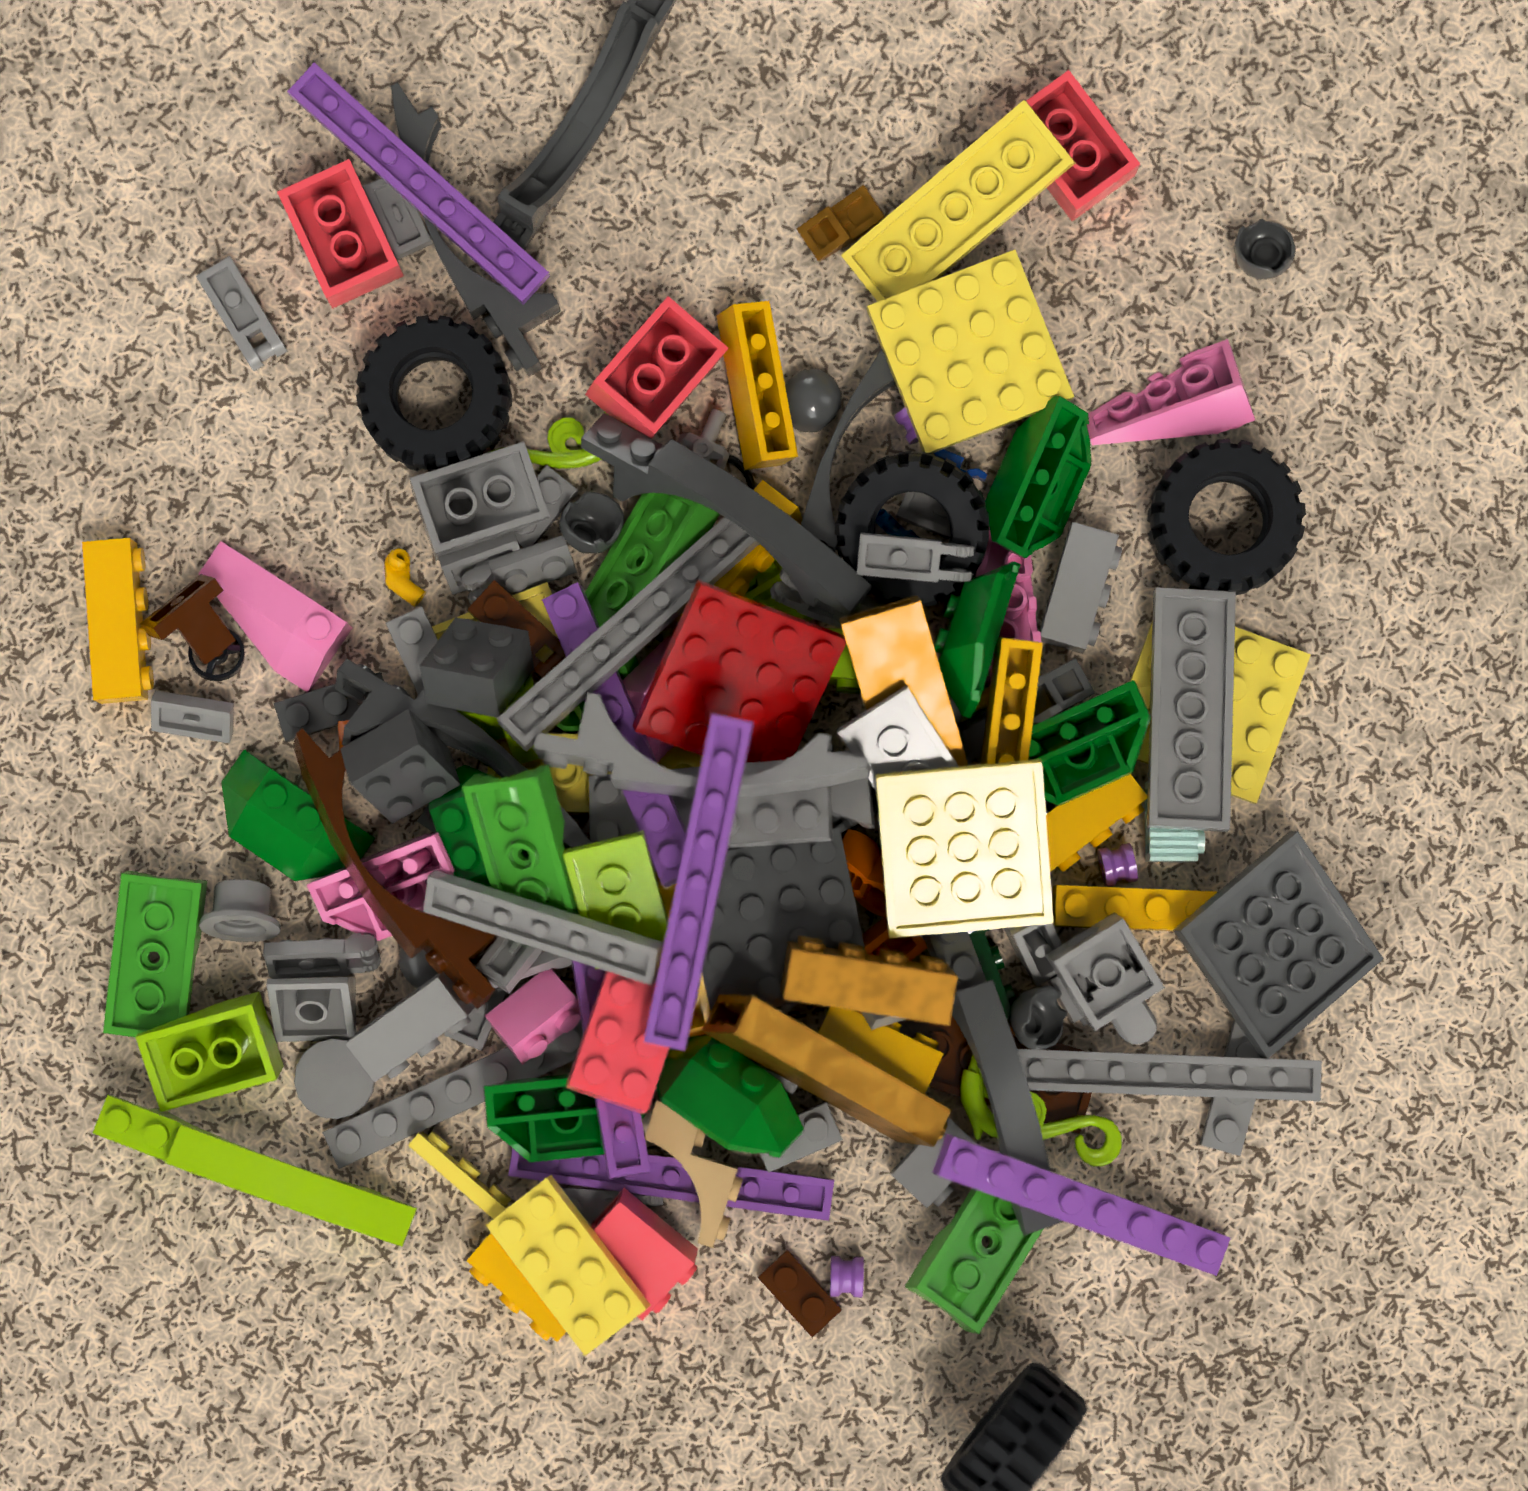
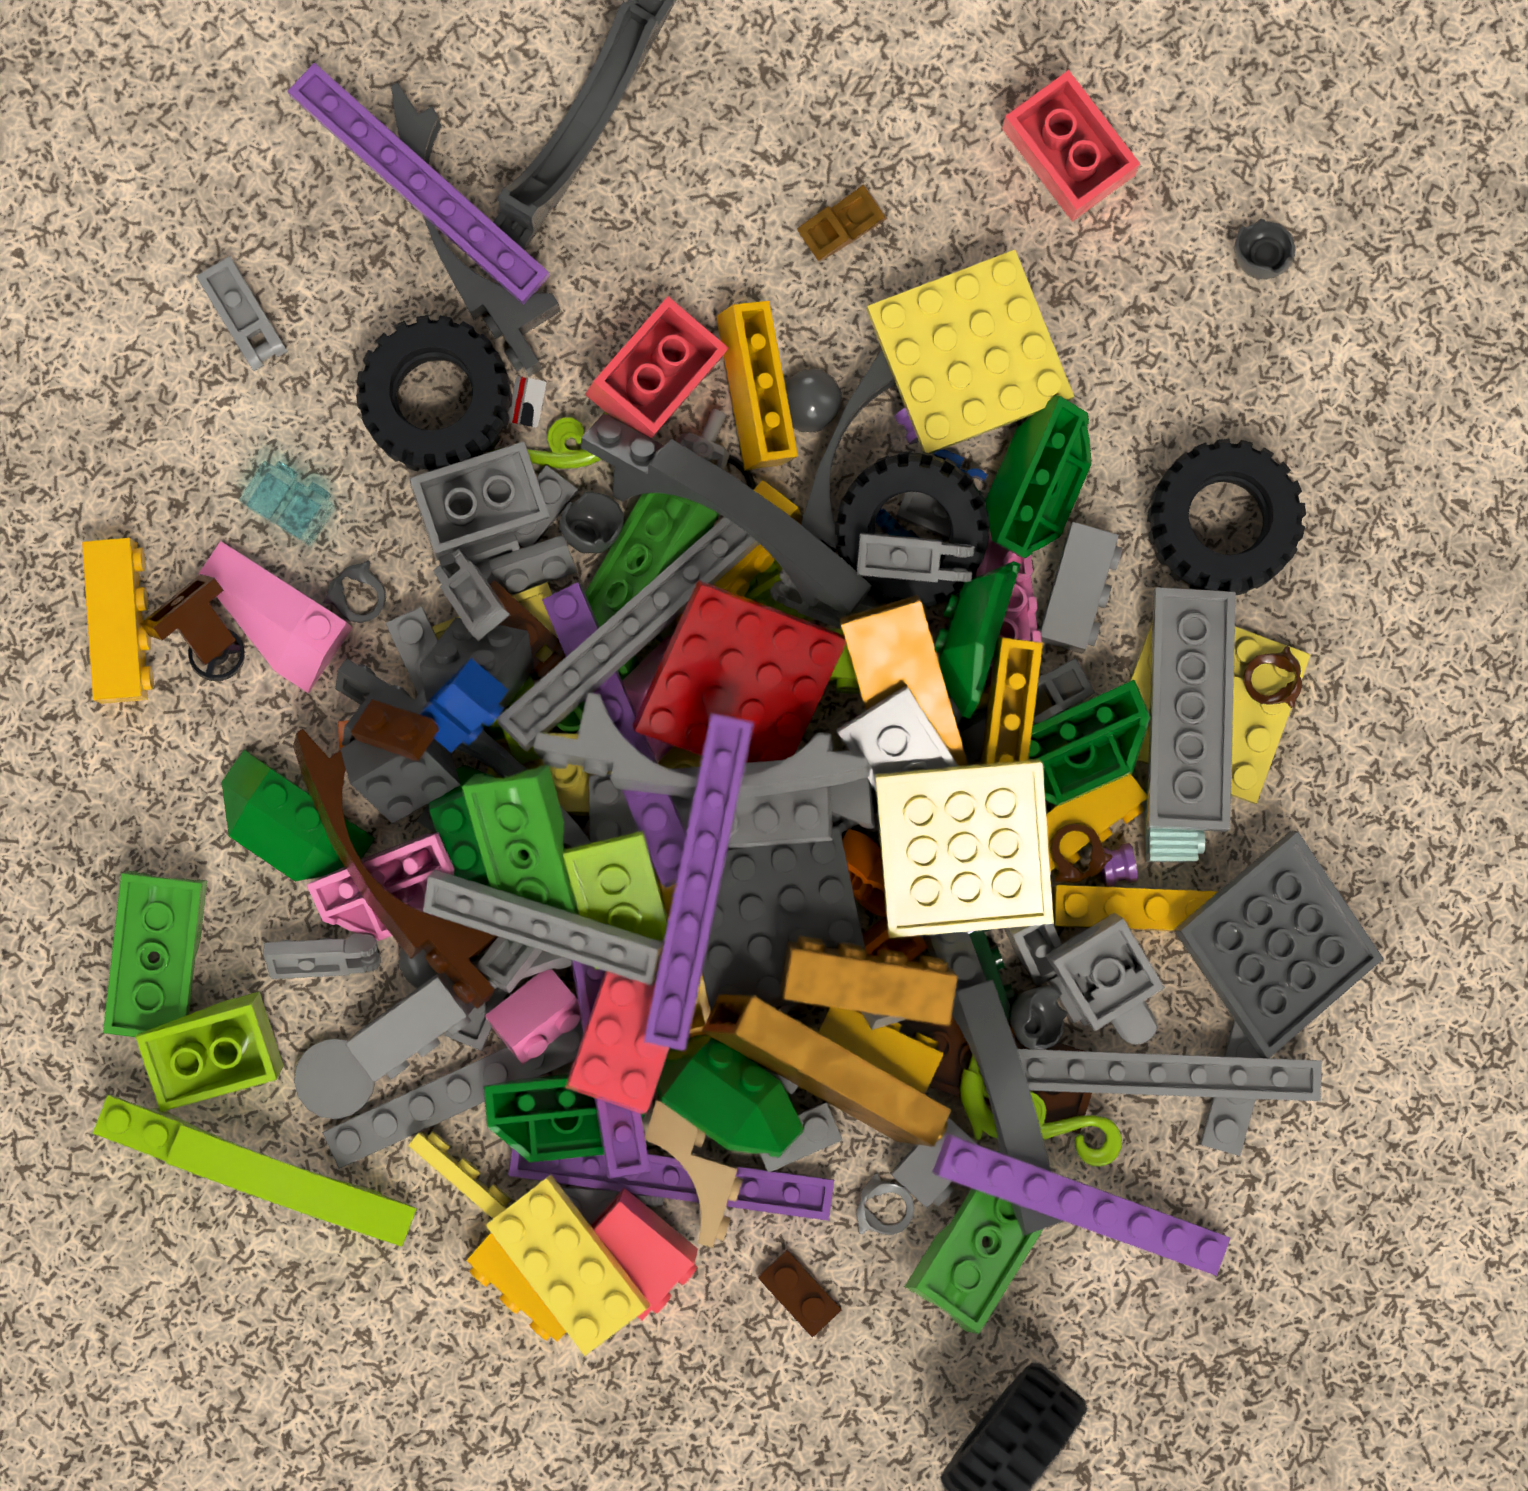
(192, 716): light grey plate -> none
(241, 912): light grey piece -> none
(287, 503): none -> clear light blue piece
(312, 1008): light grey slope -> none
(315, 711): dark grey hinge -> none
(340, 233): coral brick -> none
(362, 574): none -> dark grey piece
(395, 730): none -> reddish brown plate
(398, 219): light grey plate -> none
(398, 577): yellow arm -> none
(464, 704): none -> blue piece
(471, 596): none -> light grey hinge
(527, 401): none -> sticker
(846, 1276): medium lavender wheel -> none
(868, 1221): none -> light grey piece
(960, 205): light yellow plate -> none
(1066, 870): none -> reddish brown piece
(1192, 401): bright pink wedge -> none
(1282, 660): none -> reddish brown piece

